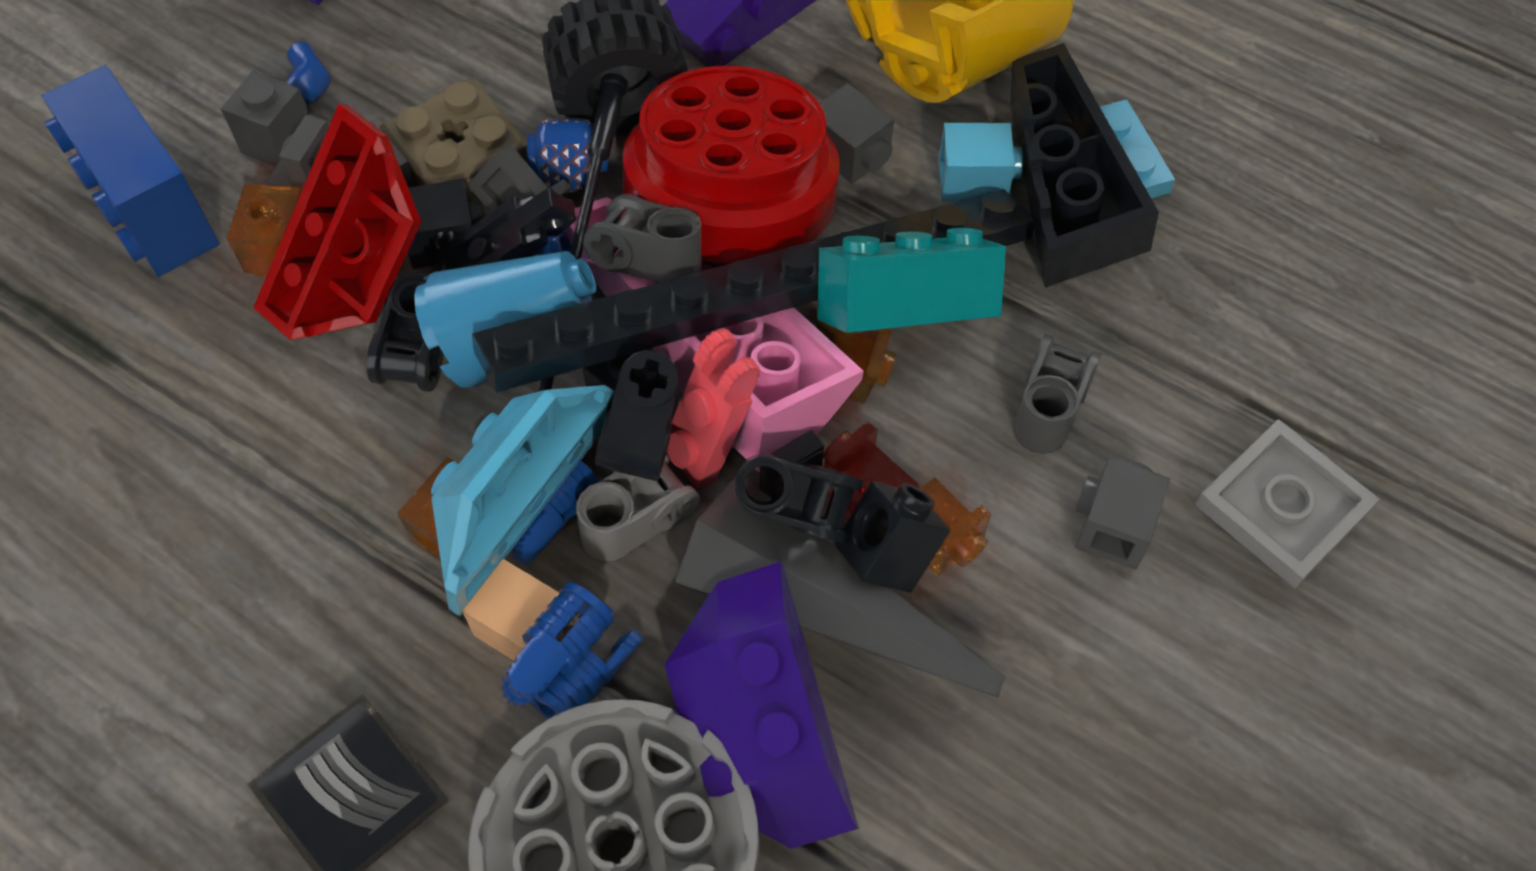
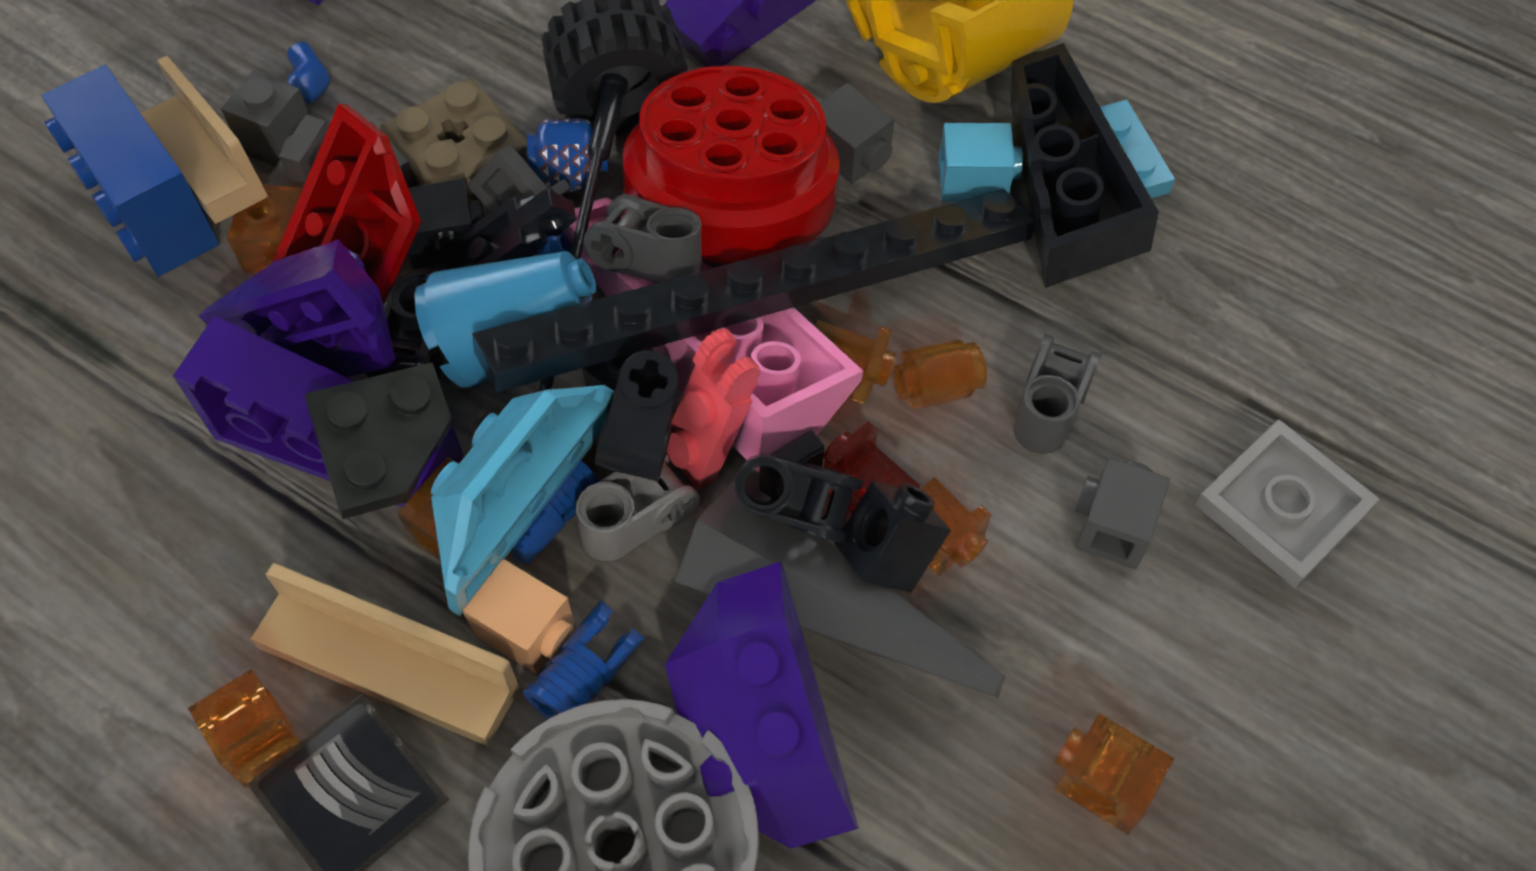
(204, 149): none -> tan panel
(244, 727): none -> clear orange brick
(256, 401): none -> dark purple wedge
(315, 307): none -> dark purple wedge
(379, 435): none -> pearl dark grey plate
(387, 656): none -> tan panel
(544, 654): blue hinge -> none
(910, 280): teal brick -> none
(939, 373): none -> clear orange brick
(1111, 772): none -> clear orange brick

